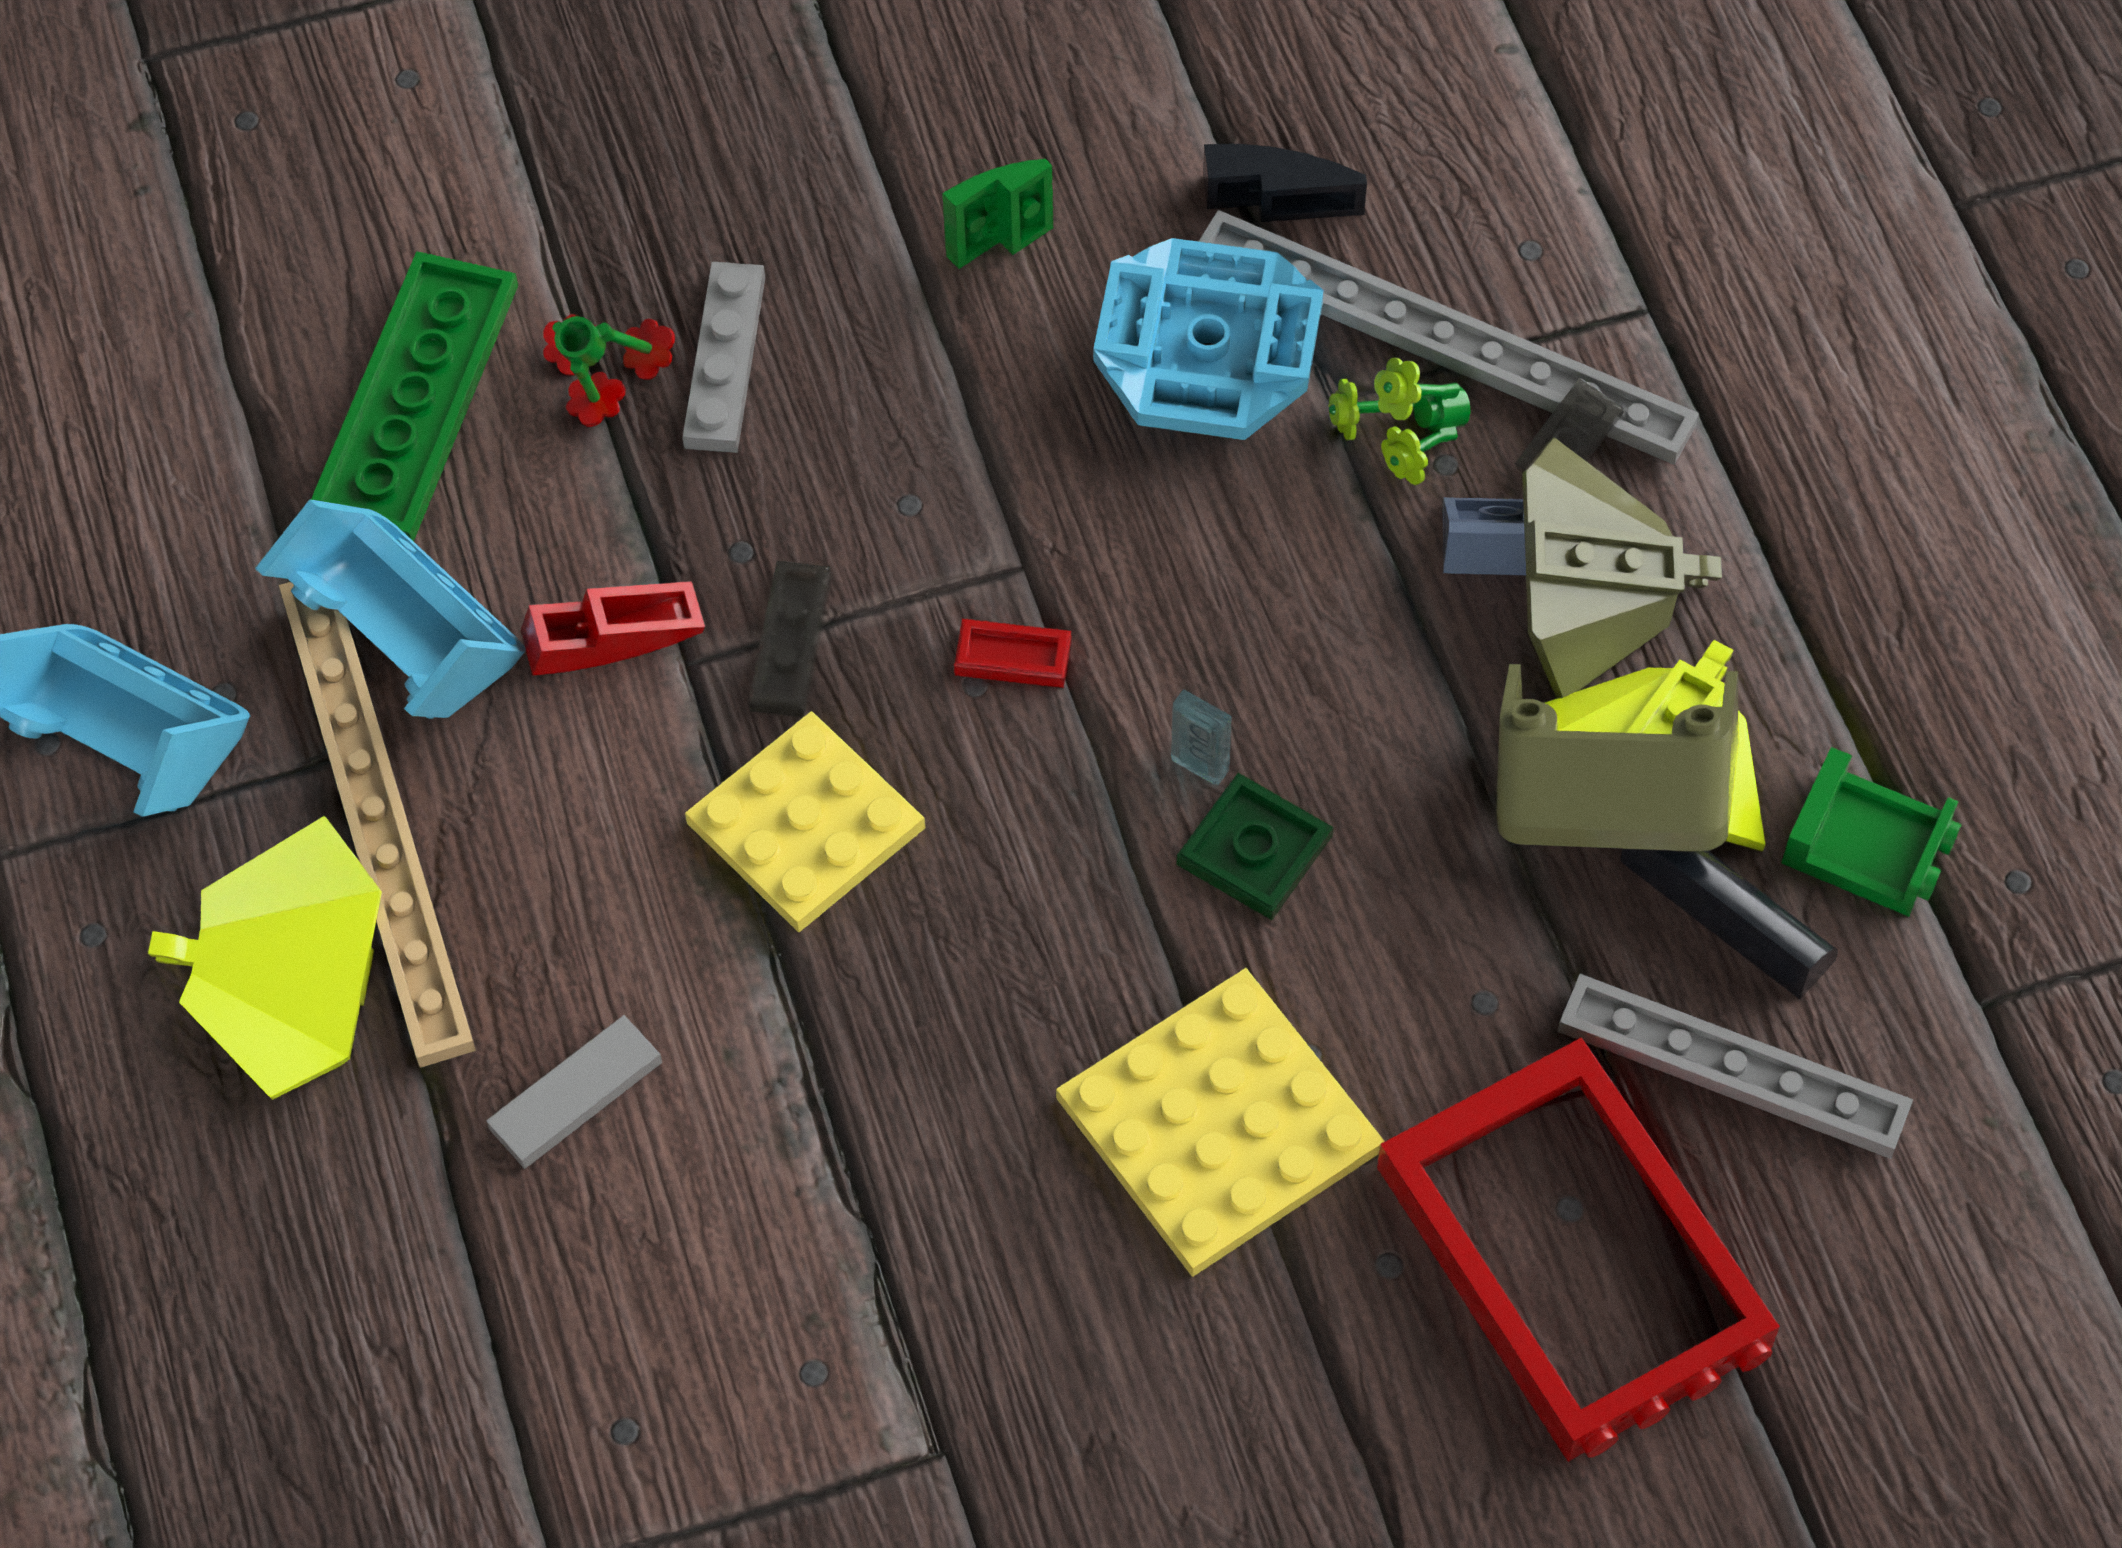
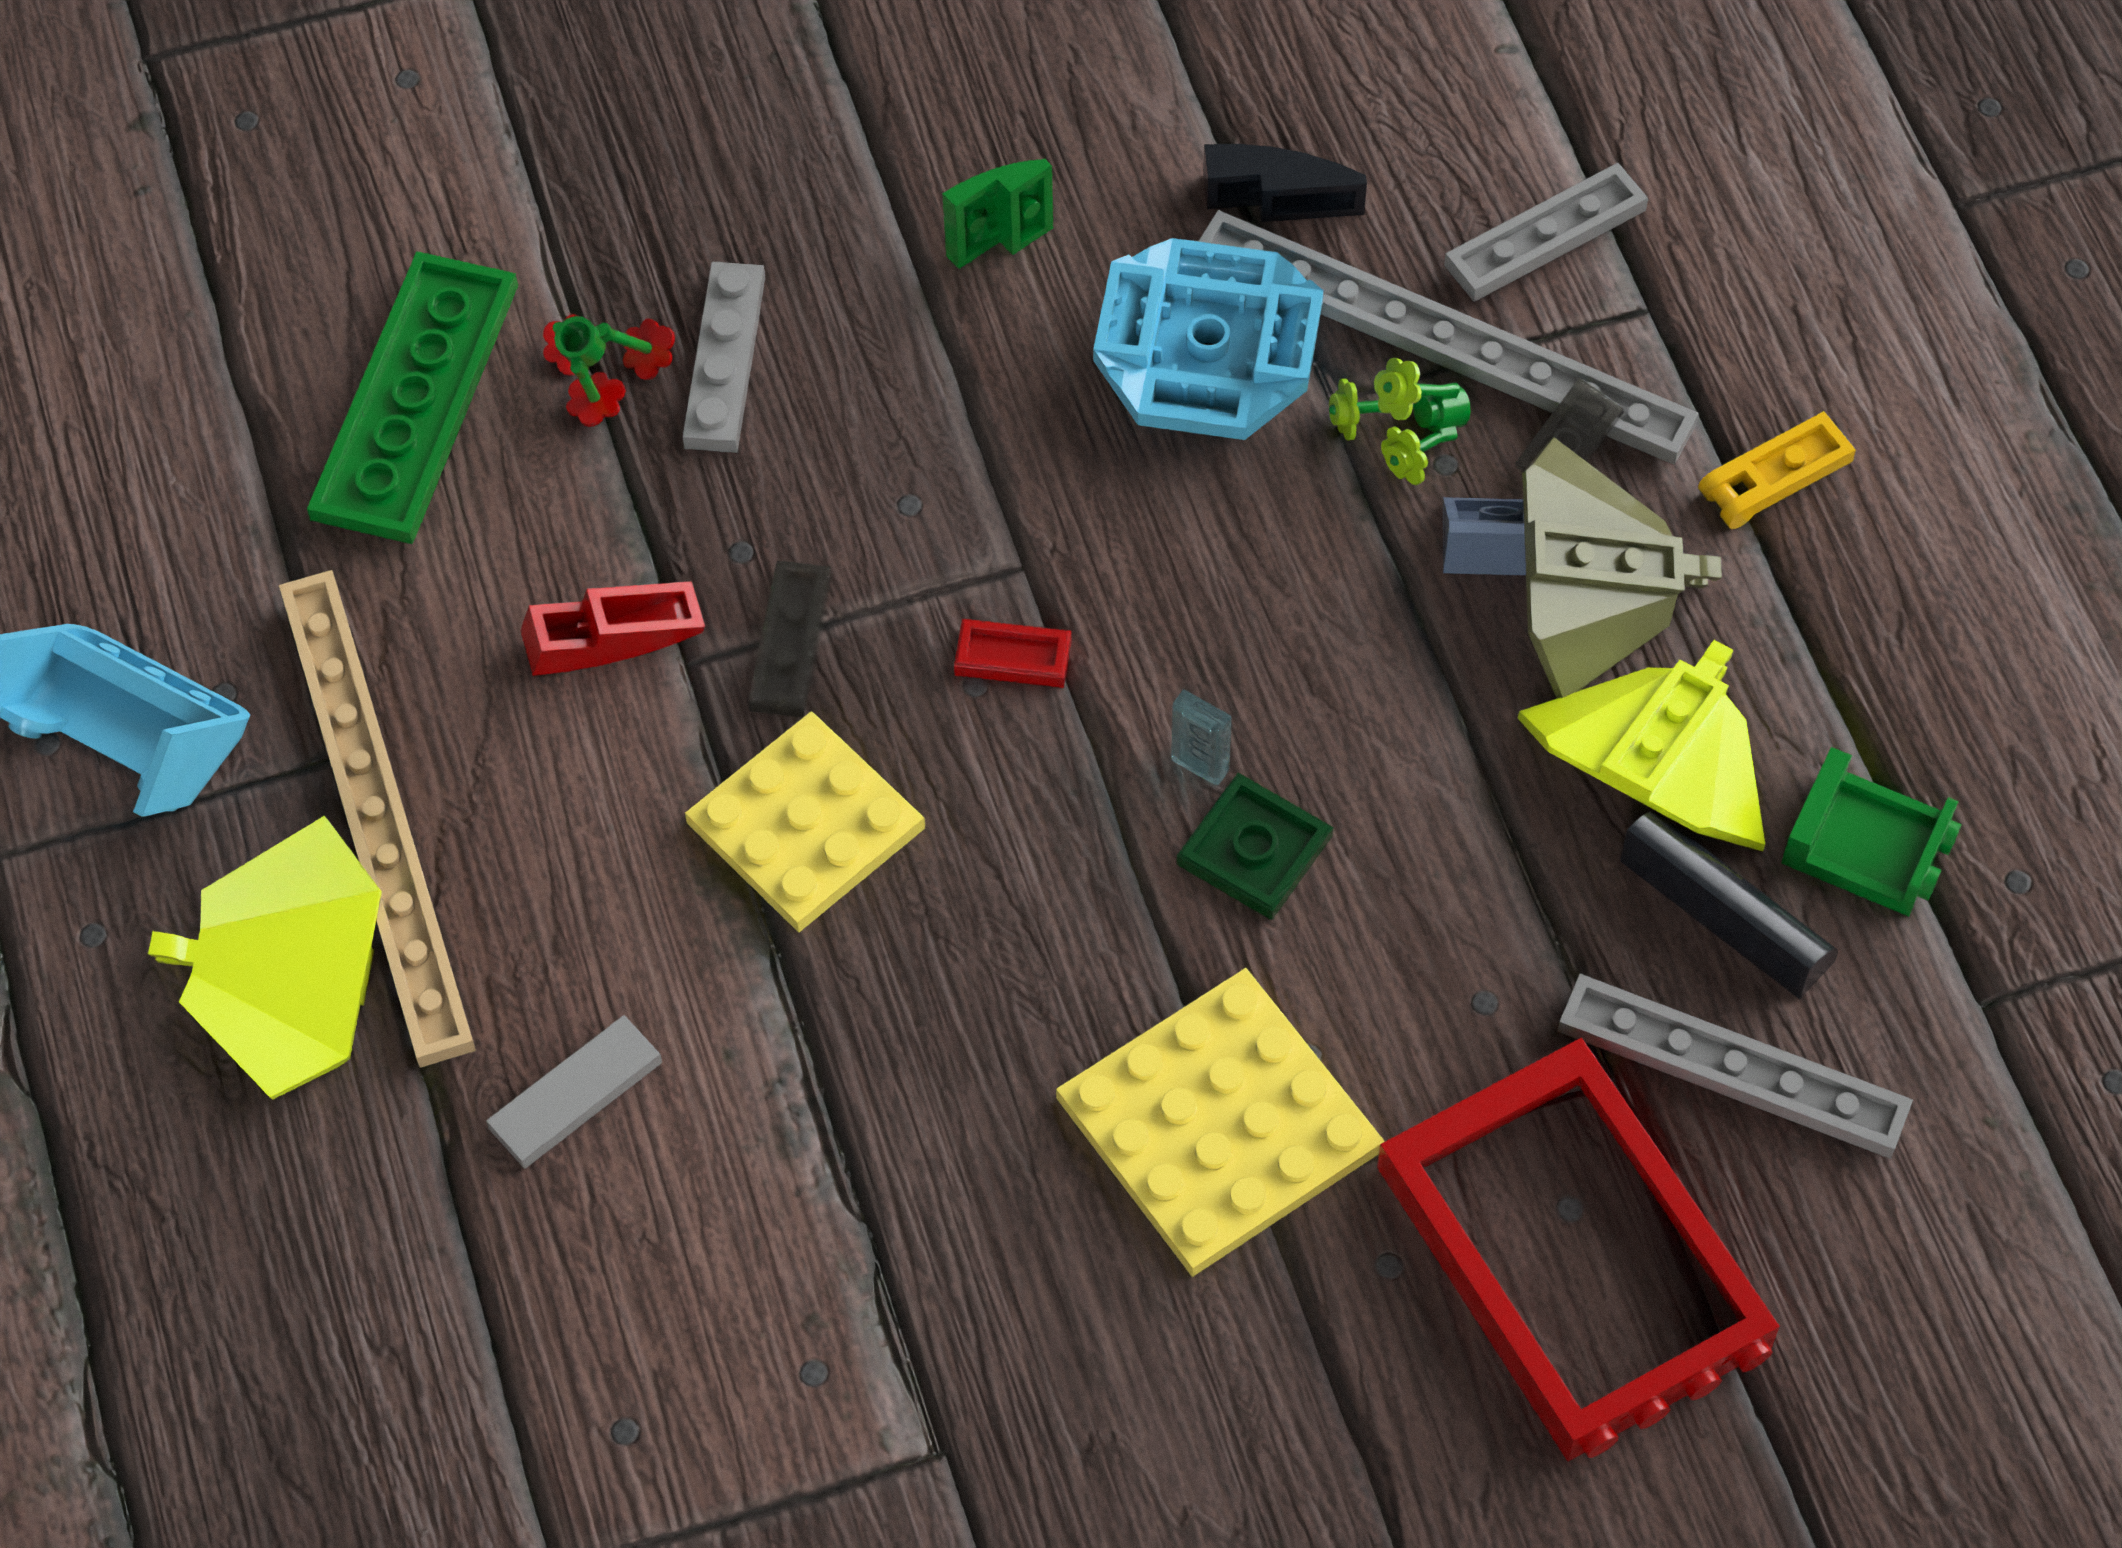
(398, 600): medium azure windscreen -> none
(1545, 232): none -> light grey plate
(1616, 785): olive windscreen -> none
(1777, 469): none -> yellow plate

